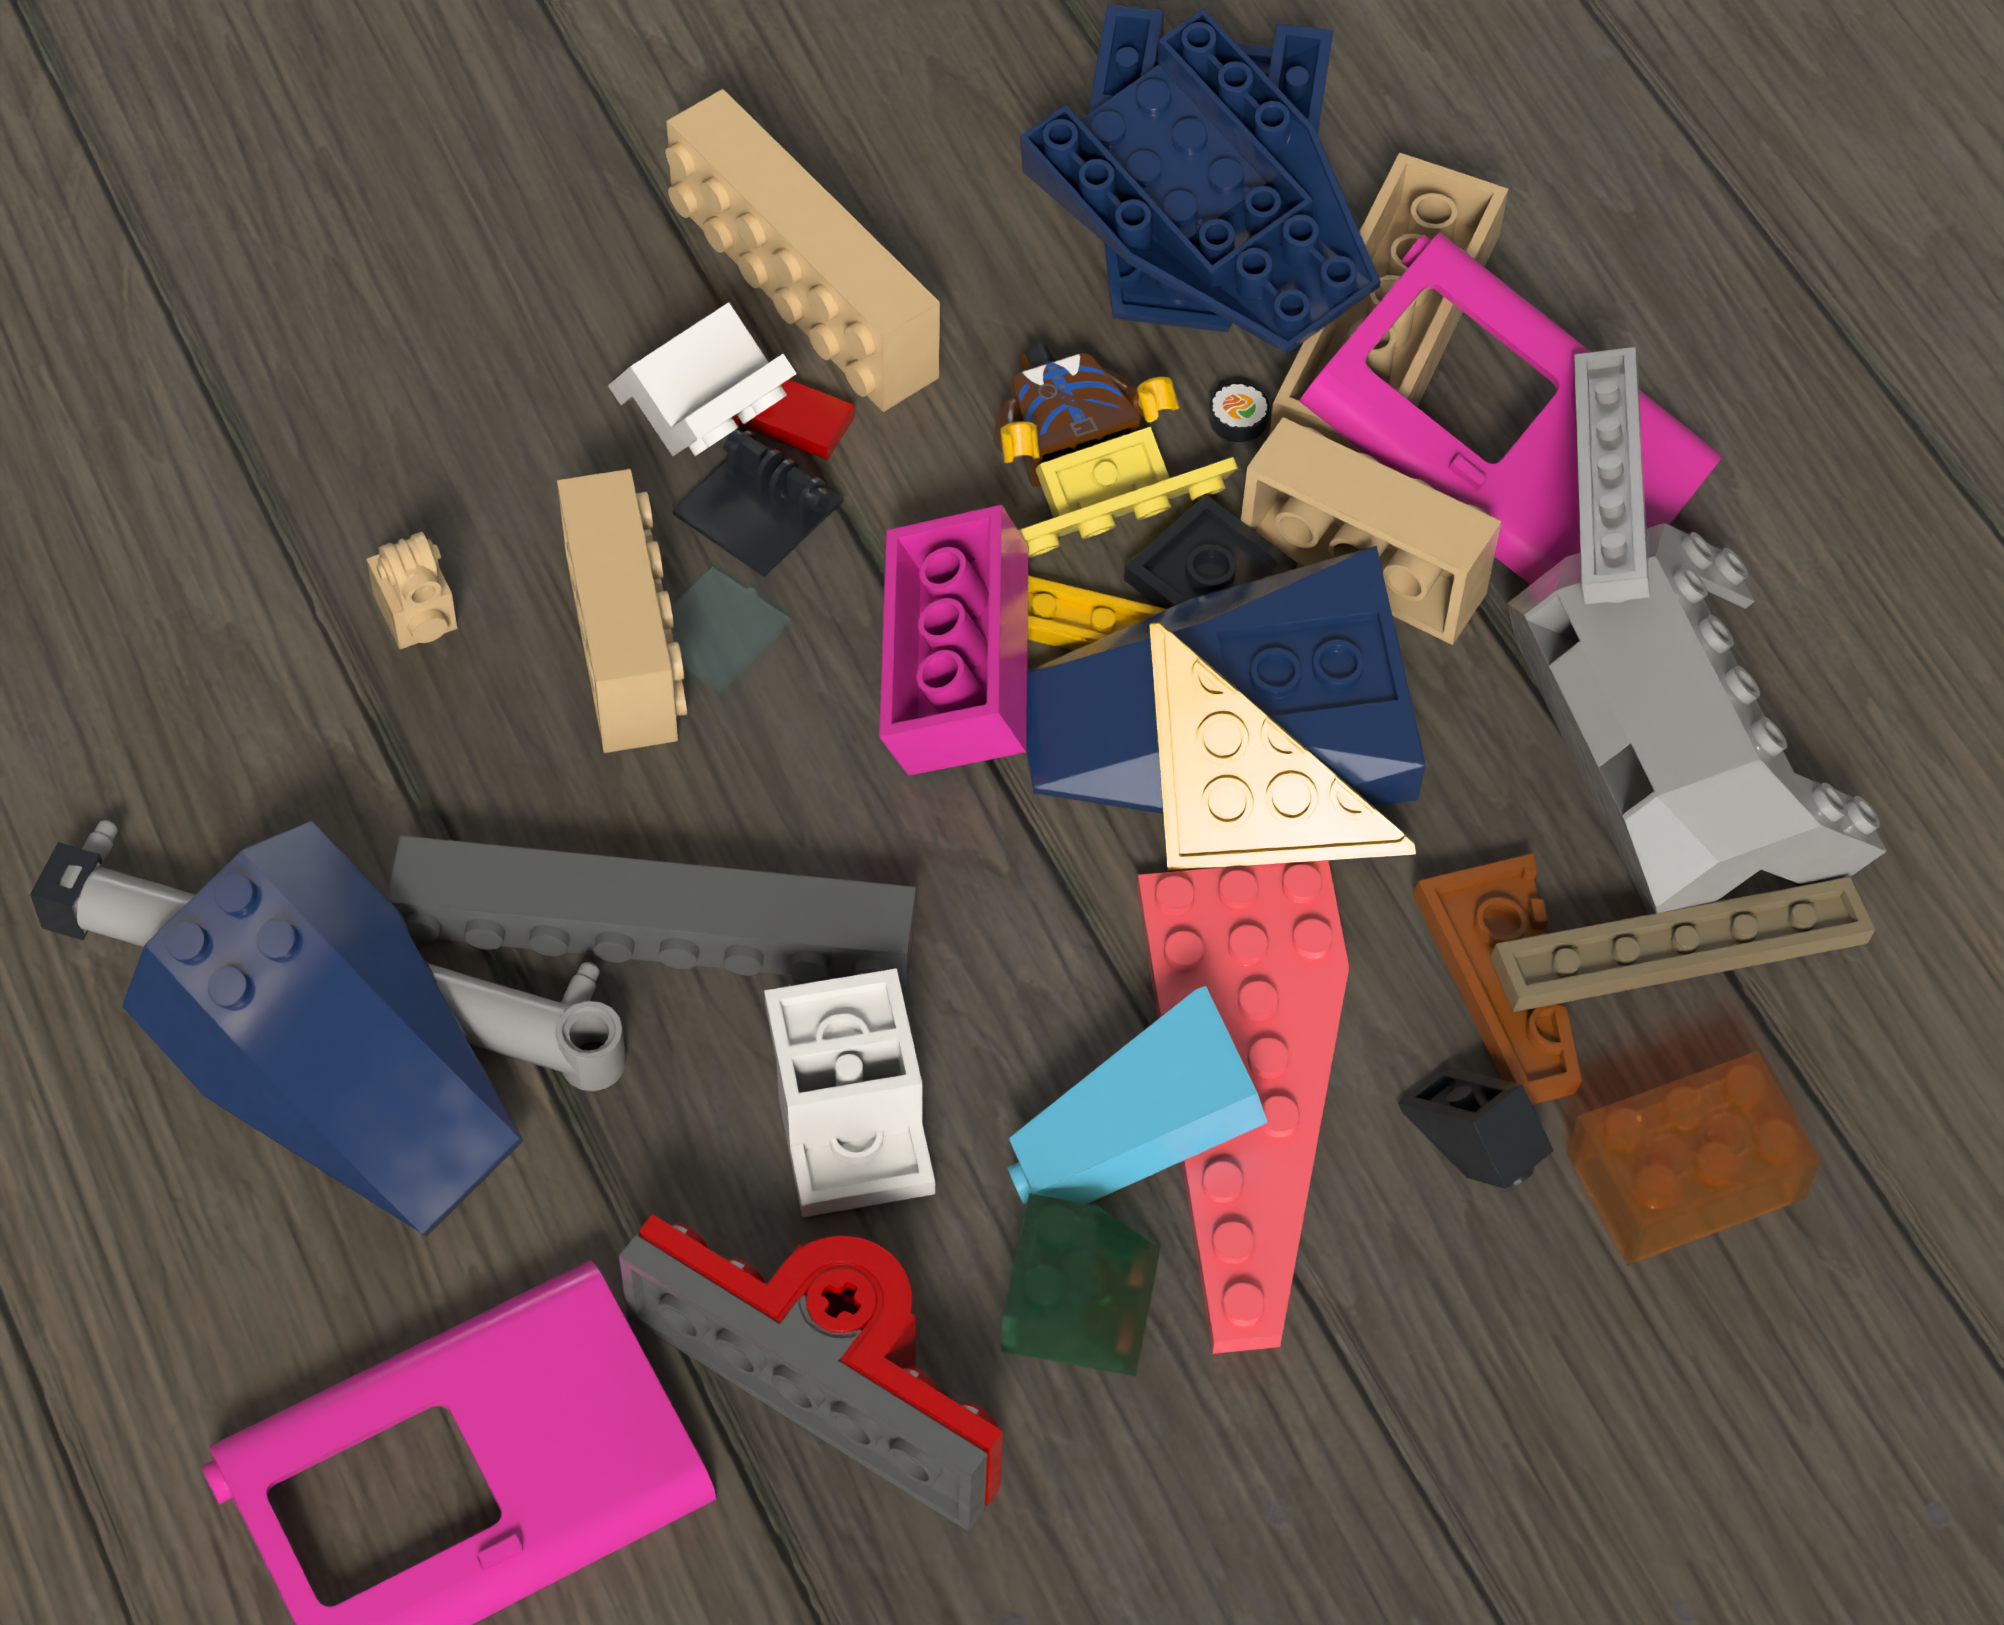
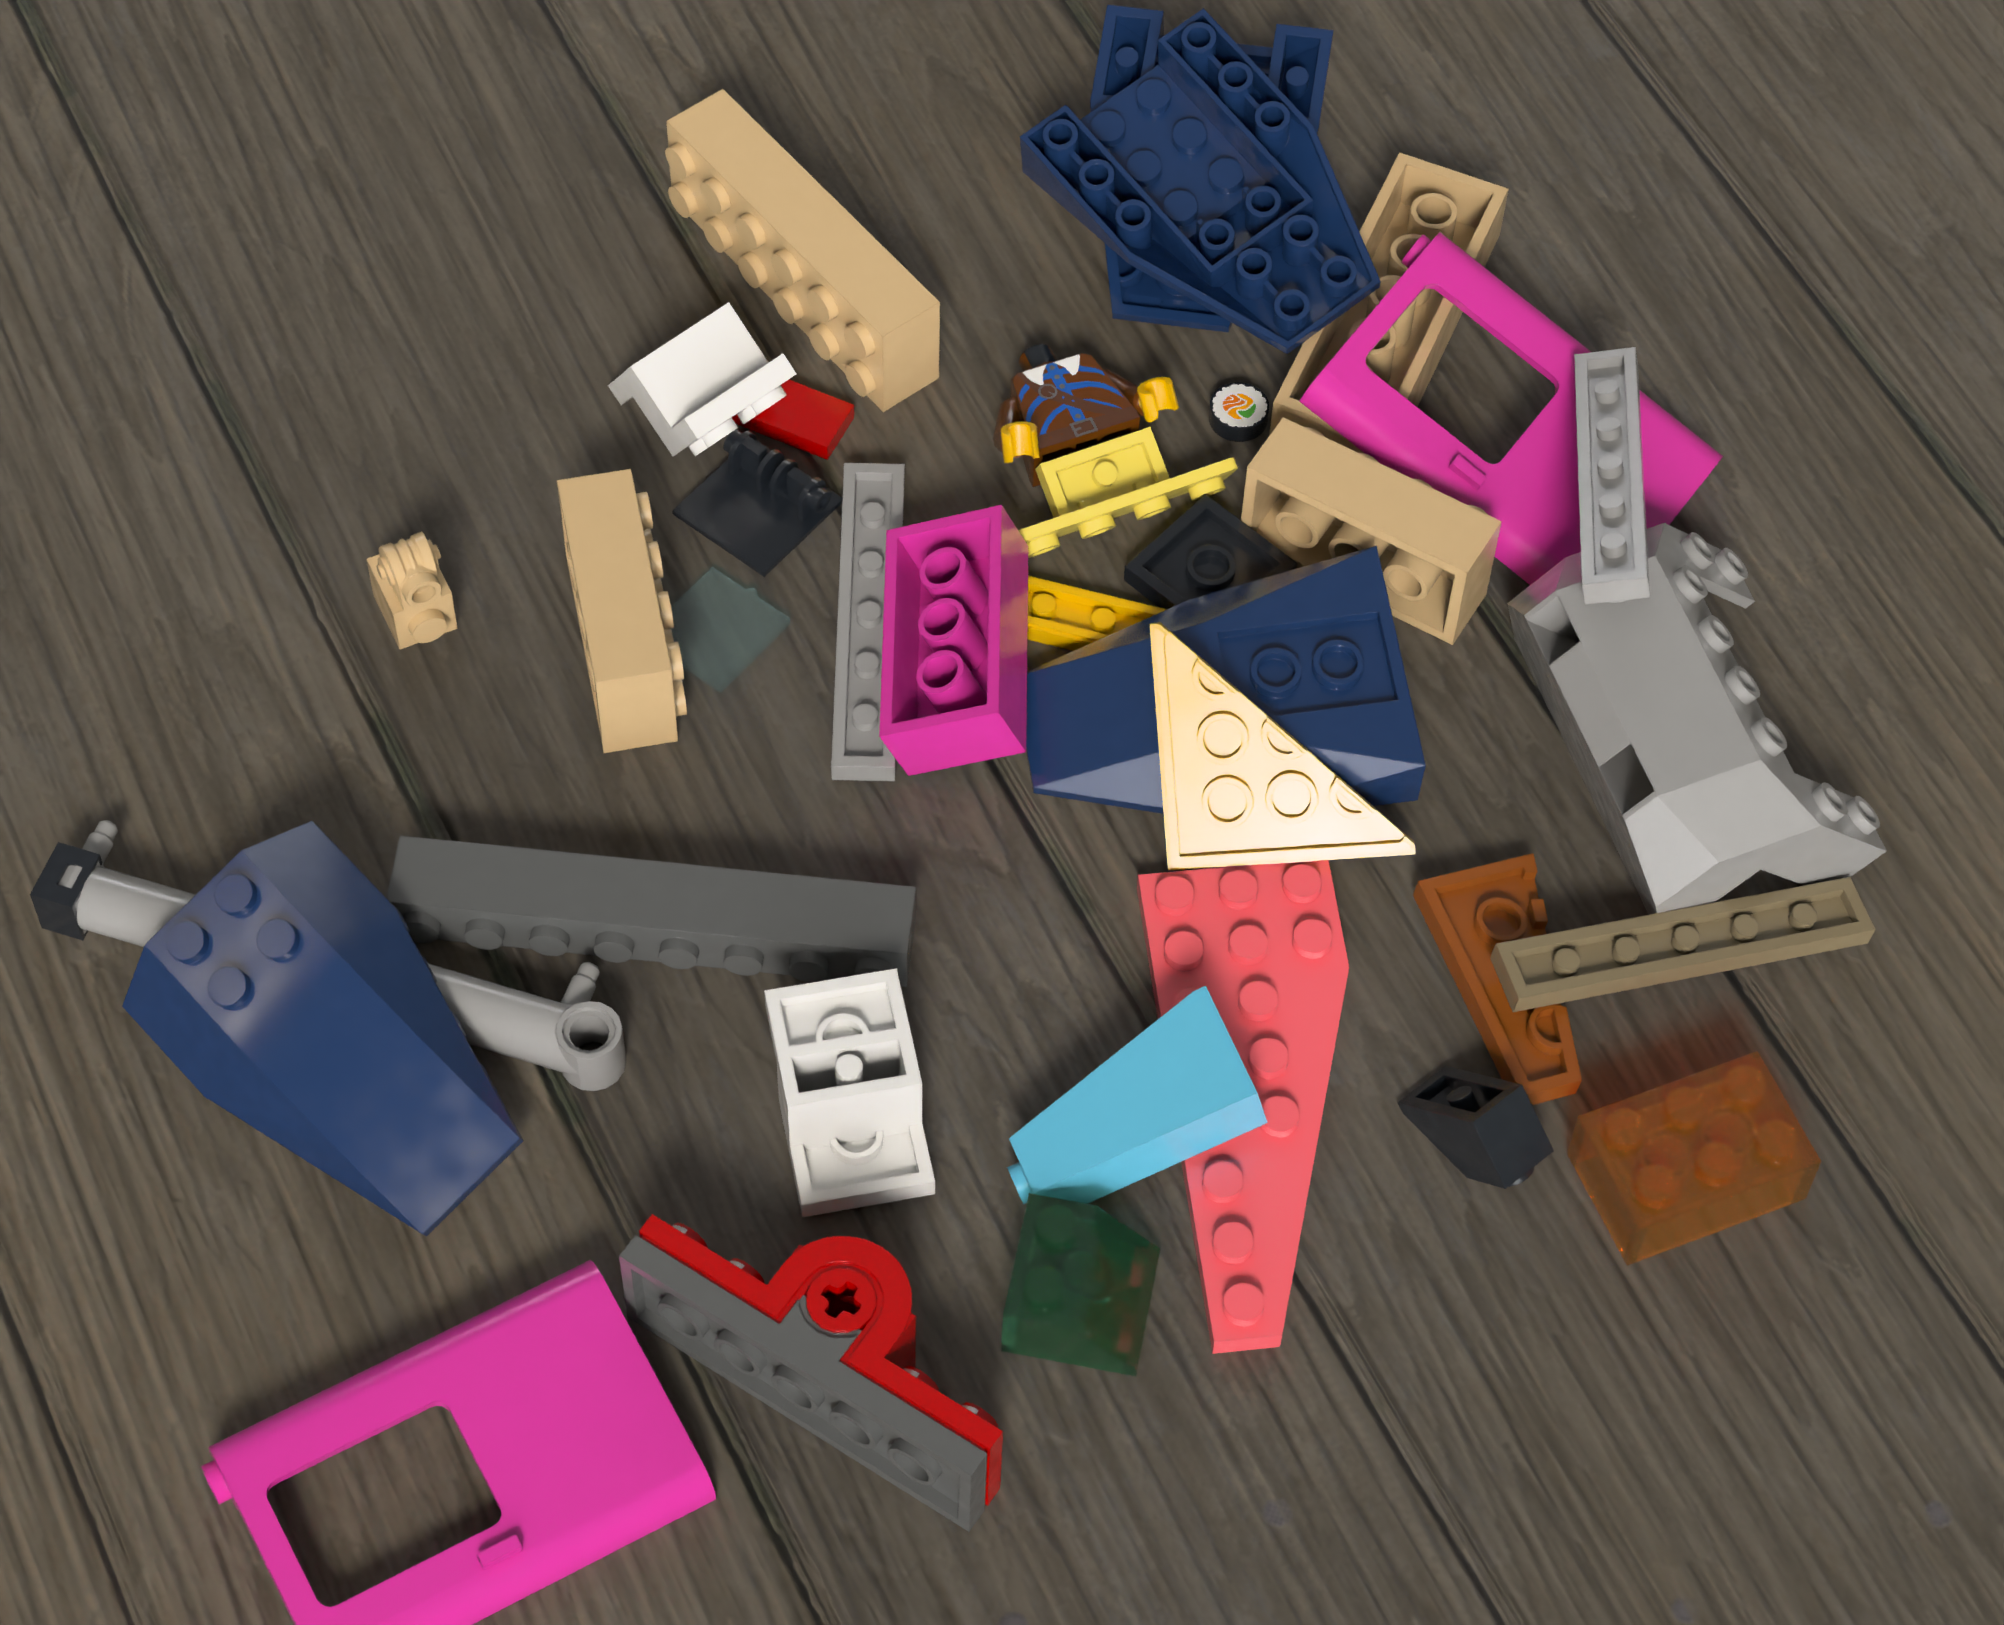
(869, 507): none -> light grey plate

